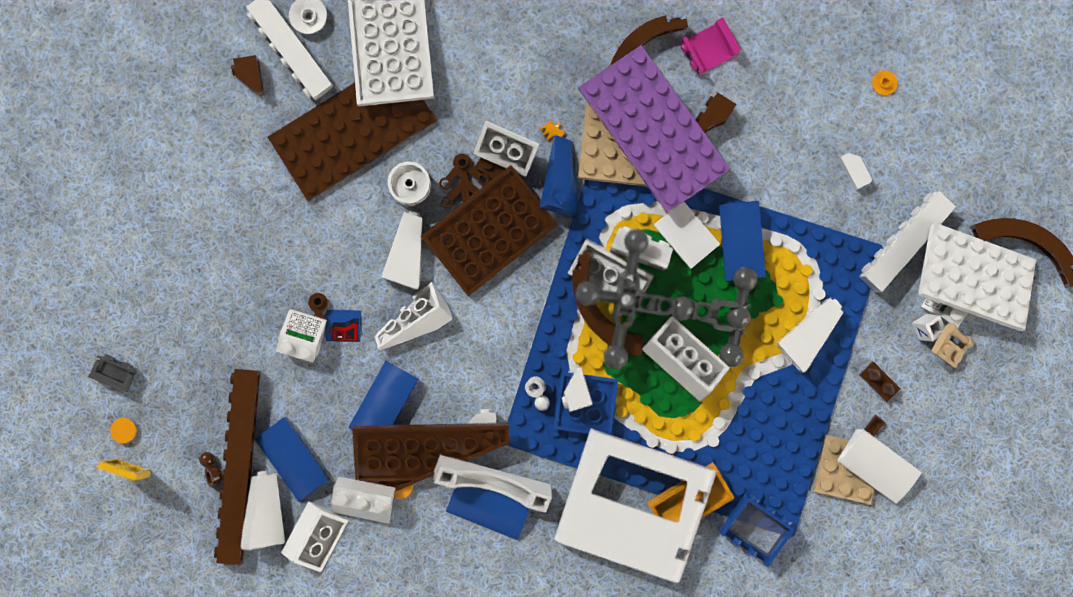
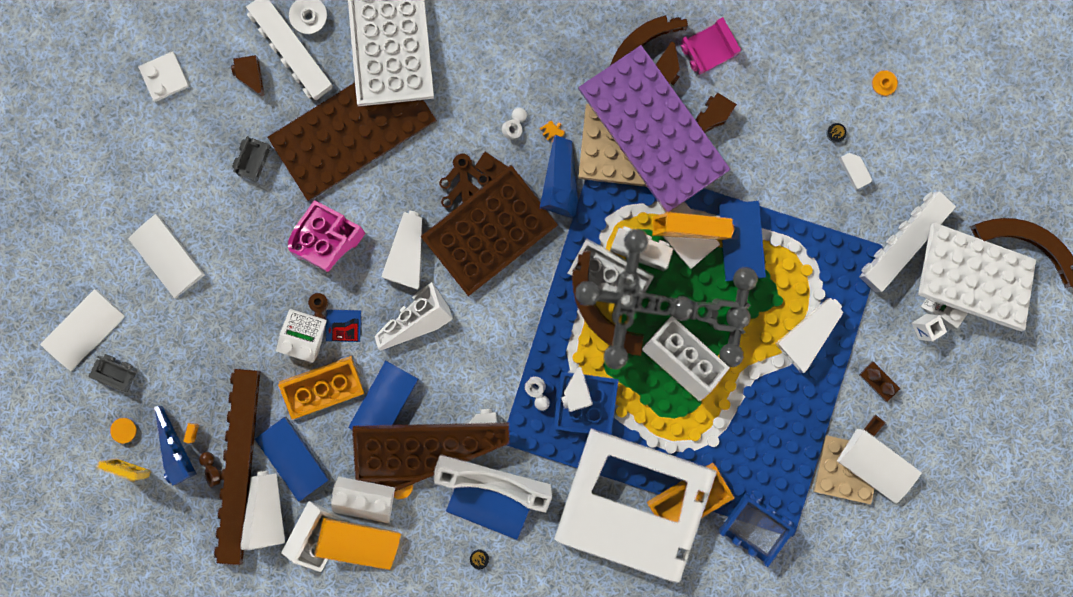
(83, 330): none -> white slope
(163, 76): none -> white plate
(166, 256): none -> white slope
(174, 457): none -> blue wedge
(191, 433): none -> light orange tile
(251, 158): none -> dark grey hinge
(321, 387): none -> light orange slope
(323, 236): none -> dark pink slope
(357, 544): none -> light orange slope
(414, 194): white wheel -> none
(479, 559): none -> black tile
(506, 148): white slope -> none
(518, 115): none -> white plate
(669, 64): none -> reddish brown slope
(692, 226): none -> light orange slope
(836, 132): none -> black tile
(947, 350): tan plate -> none

